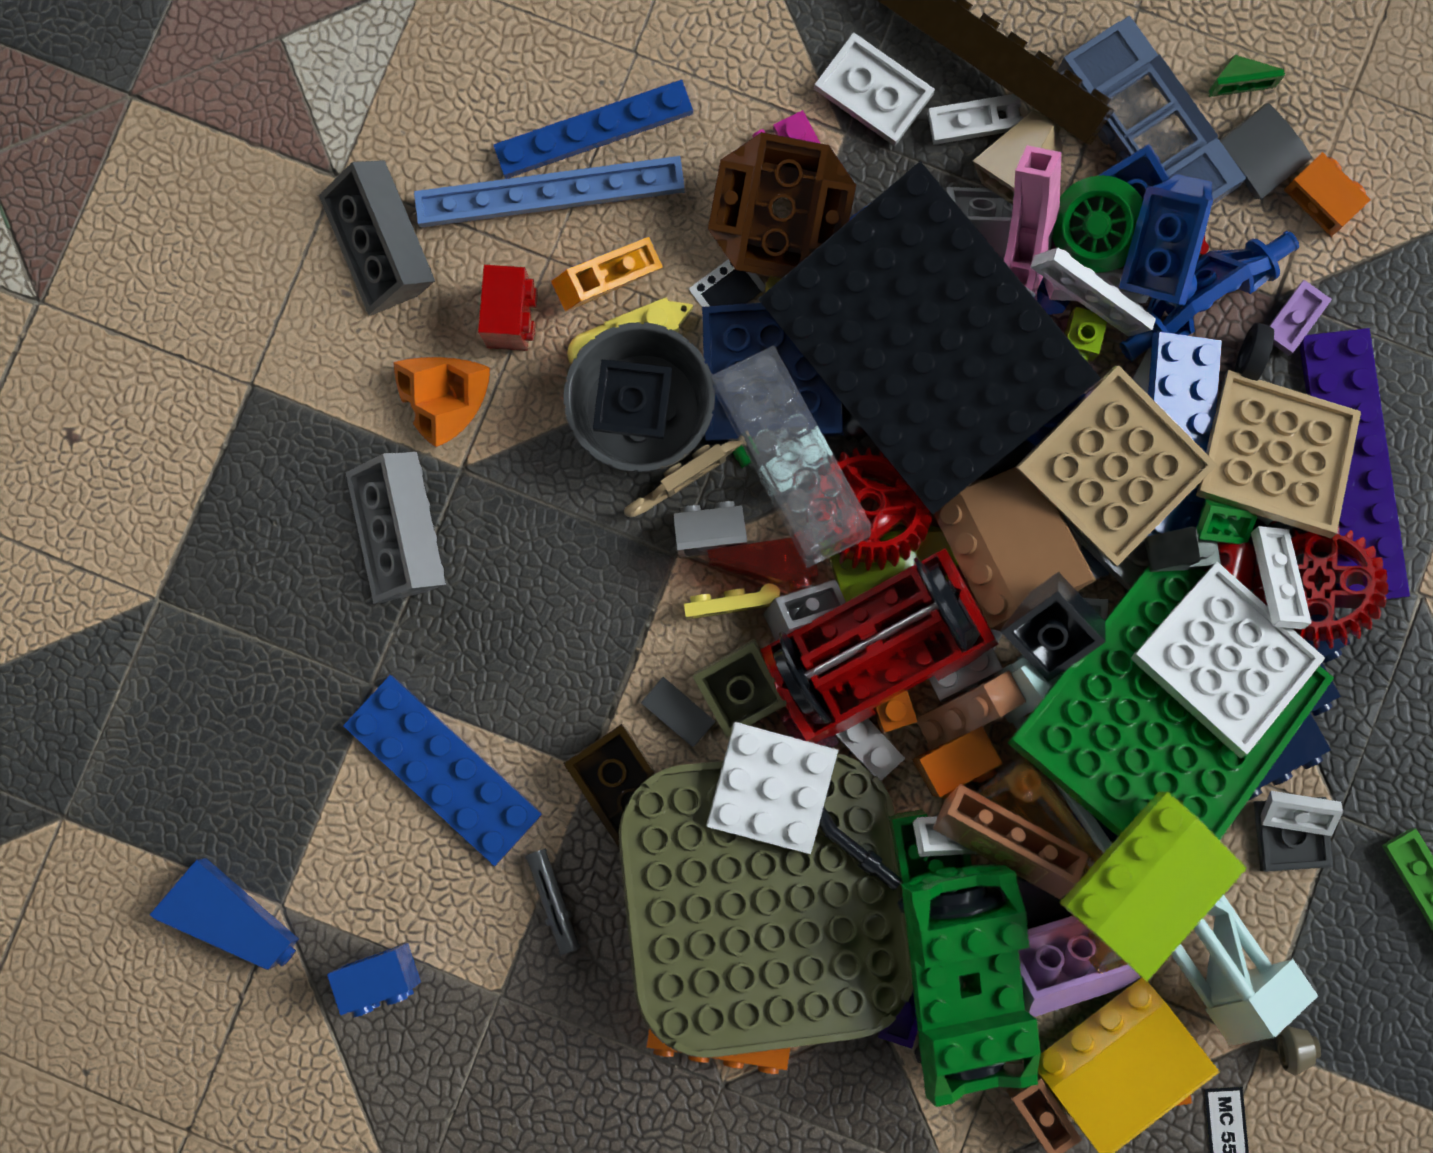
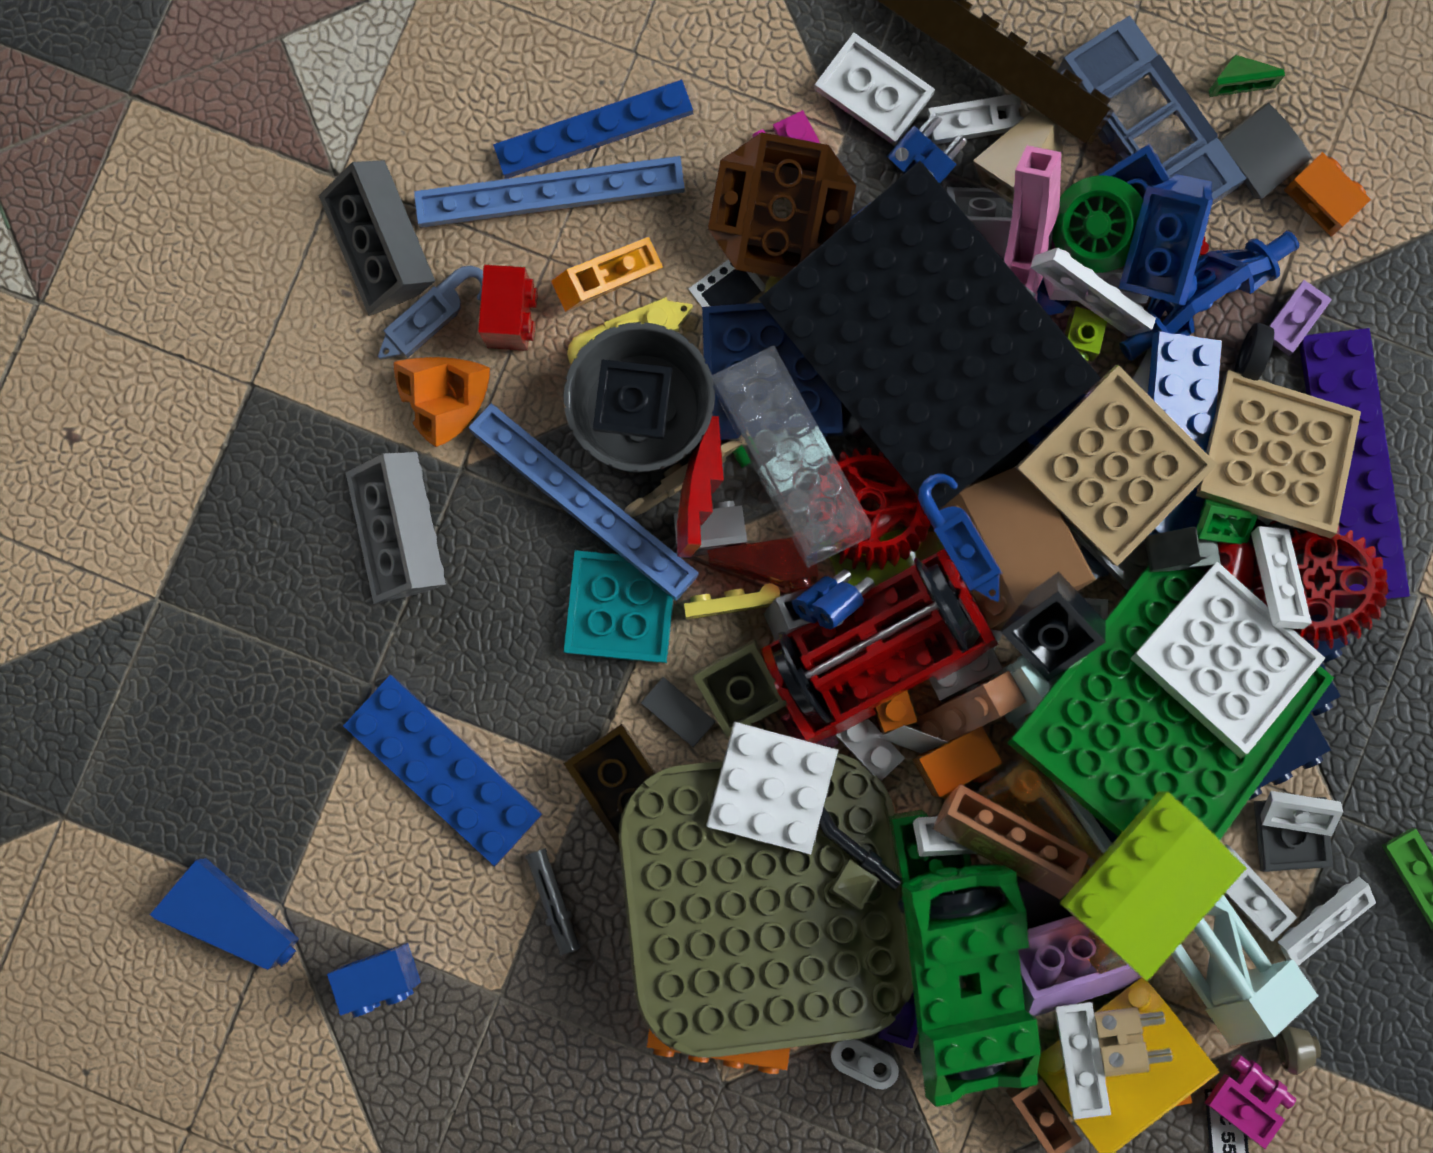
(427, 315): none -> sand blue plate
(584, 502): none -> medium blue plate
(616, 611): none -> teal plate
(701, 480): none -> red slope
(831, 600): none -> blue piece
(853, 885): none -> olive tile
(863, 1063): none -> white plate
(912, 739): none -> white sticker
(918, 147): none -> blue piece
(961, 540): none -> blue plate
(1082, 1060): none -> white plate
(1123, 1043): none -> tan piece
(1244, 1110): none -> dark pink plate
(1259, 903): none -> white plate
(1327, 921): none -> white plate

